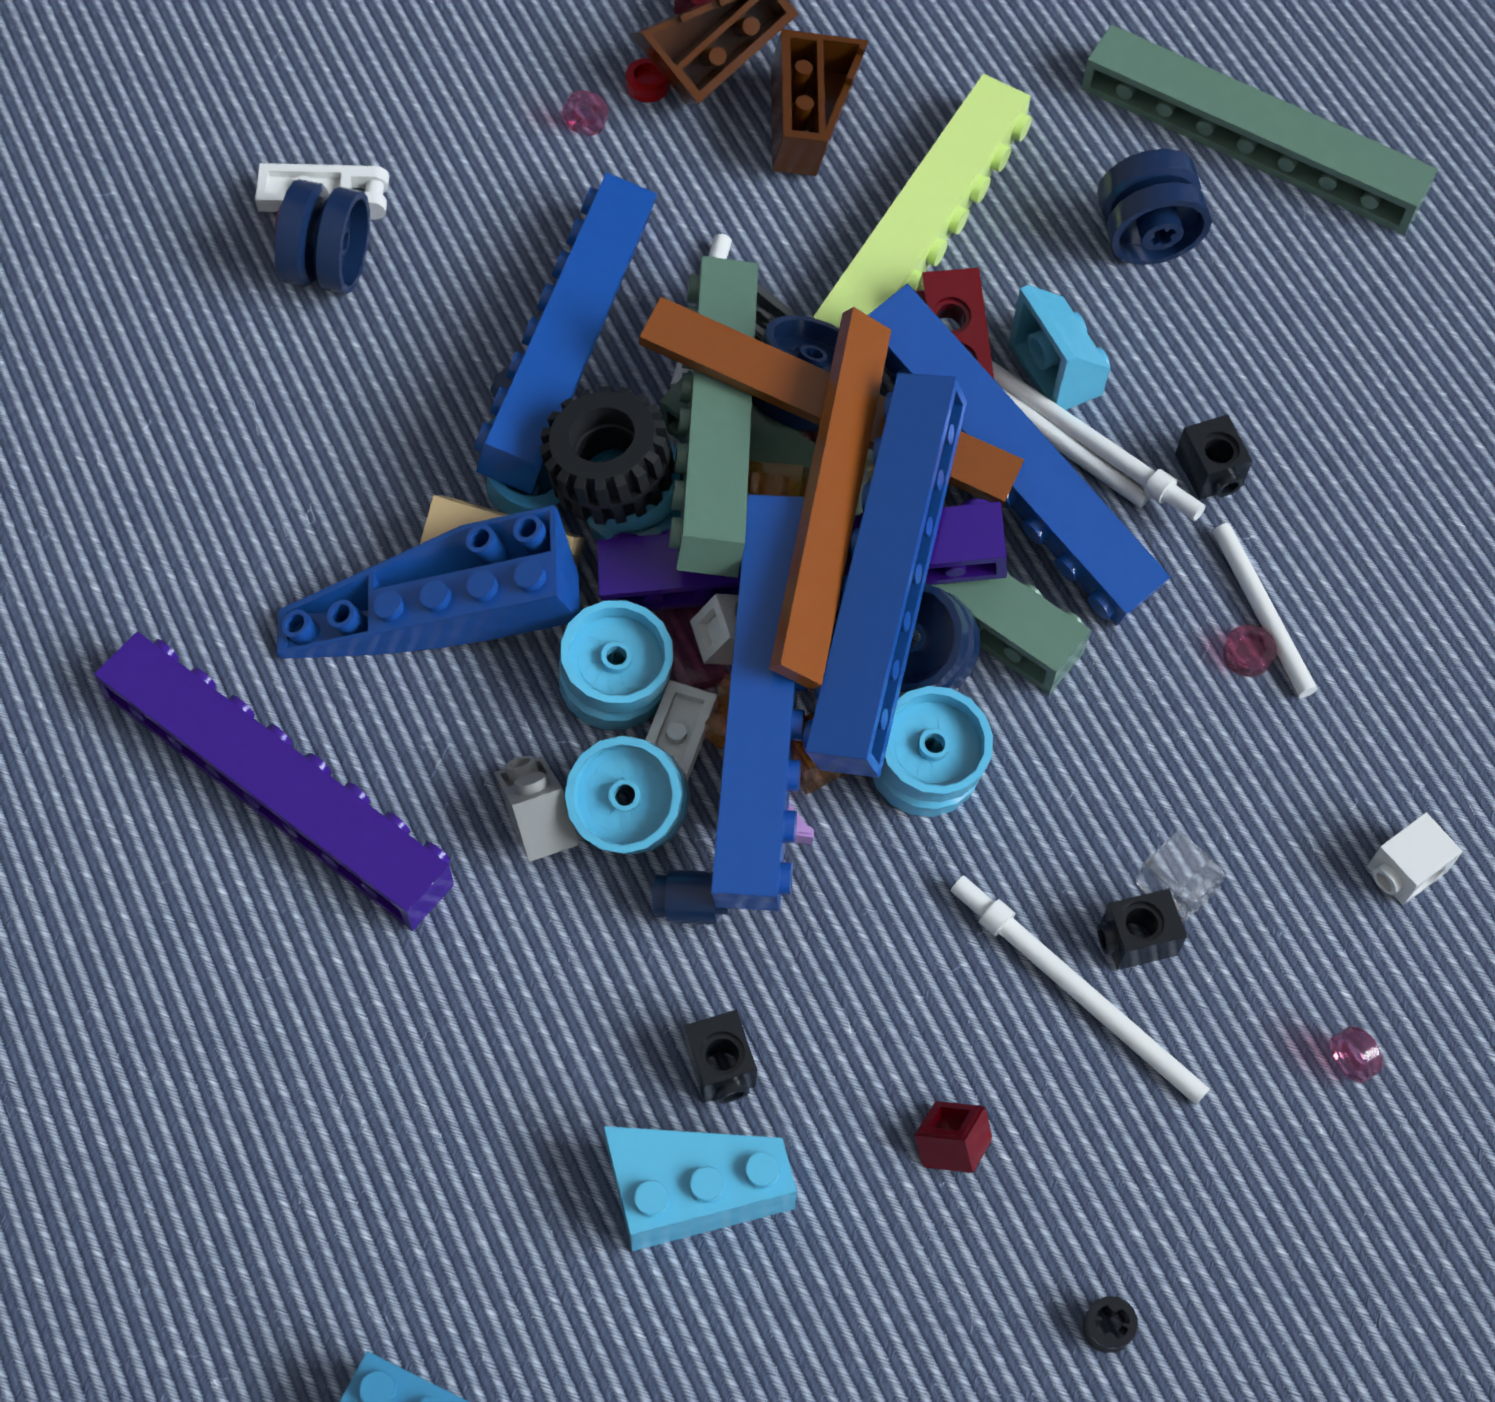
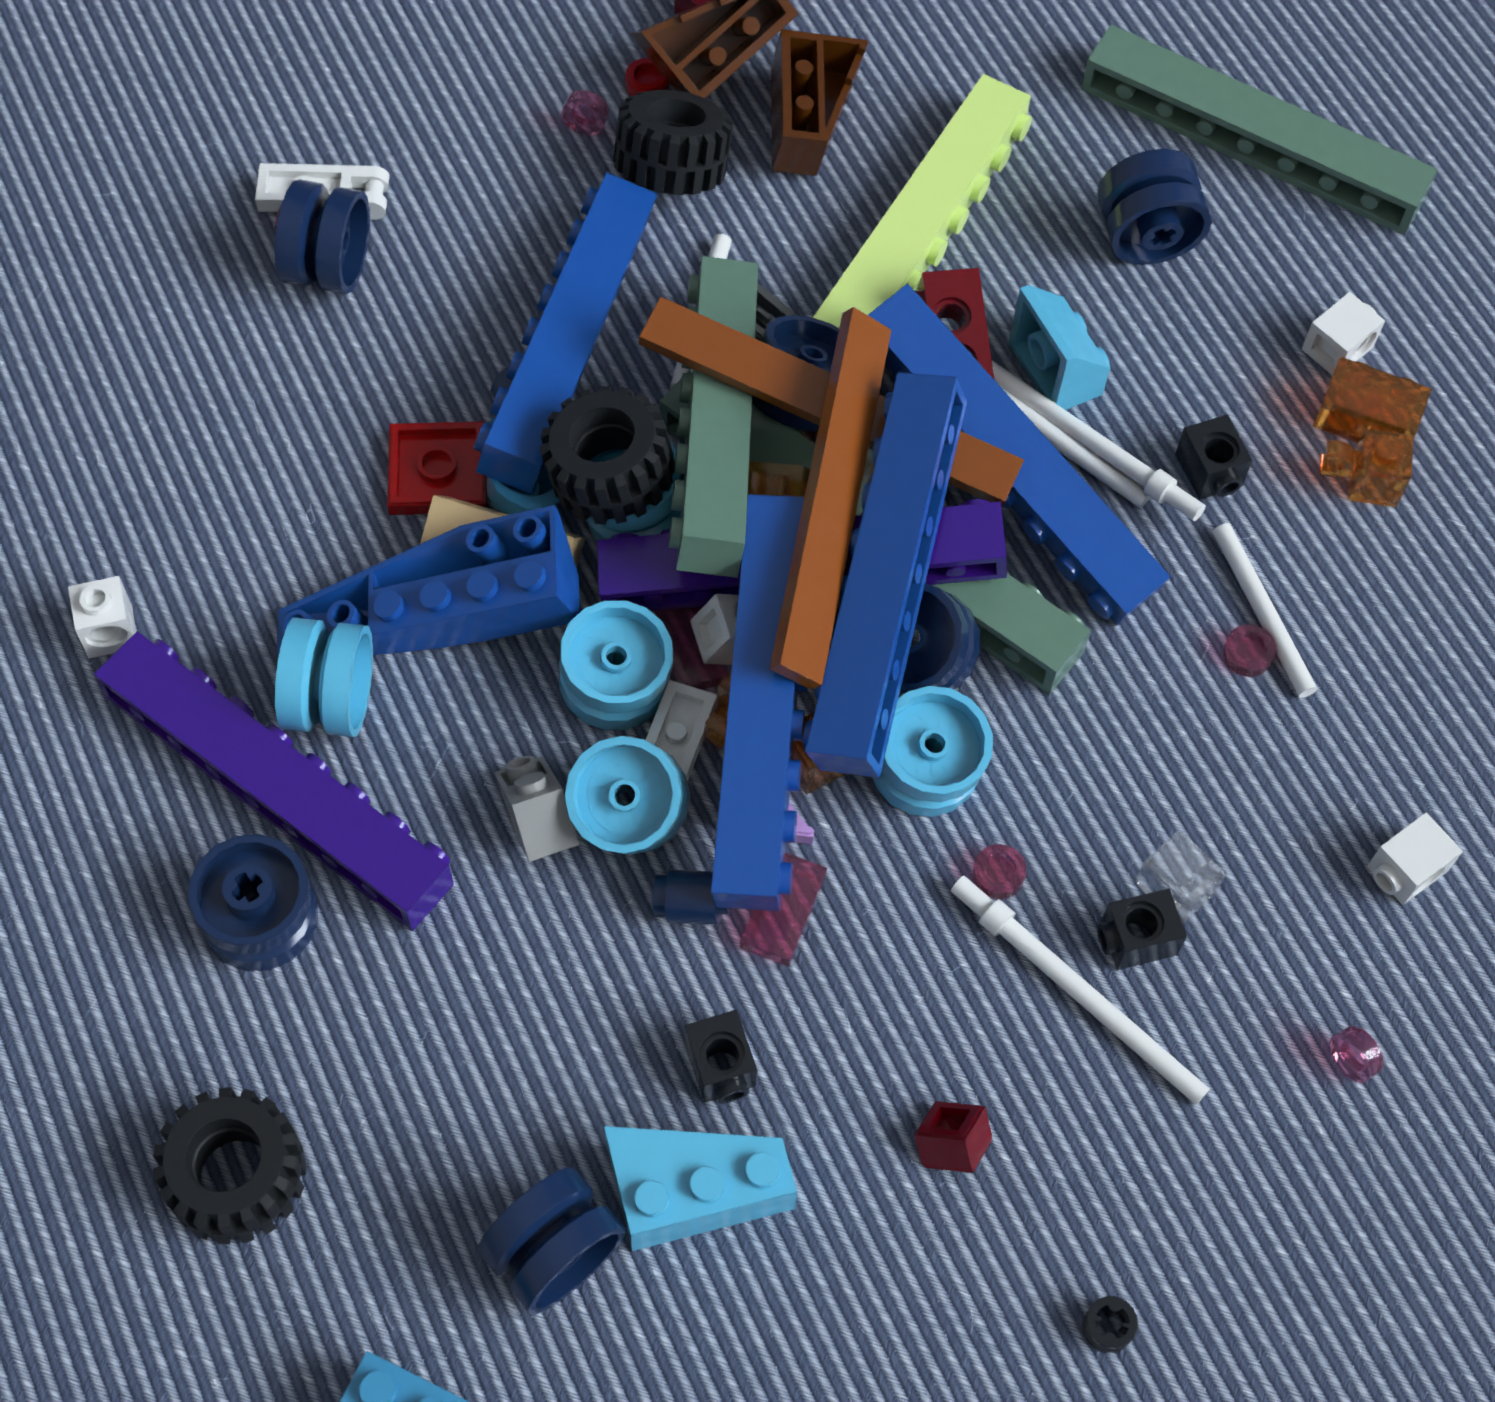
(102, 615): none -> white brick
(199, 1135): none -> black tyre
(253, 902): none -> dark blue wheel
(323, 677): none -> medium azure wheel
(431, 462): none -> red tile
(551, 1240): none -> dark blue wheel
(672, 142): none -> black tyre
(779, 932): none -> clear pink tile
(999, 871): none -> clear pink tile
(1343, 330): none -> white brick
(1372, 400): none -> clear orange brick
(1376, 468): none -> clear orange brick

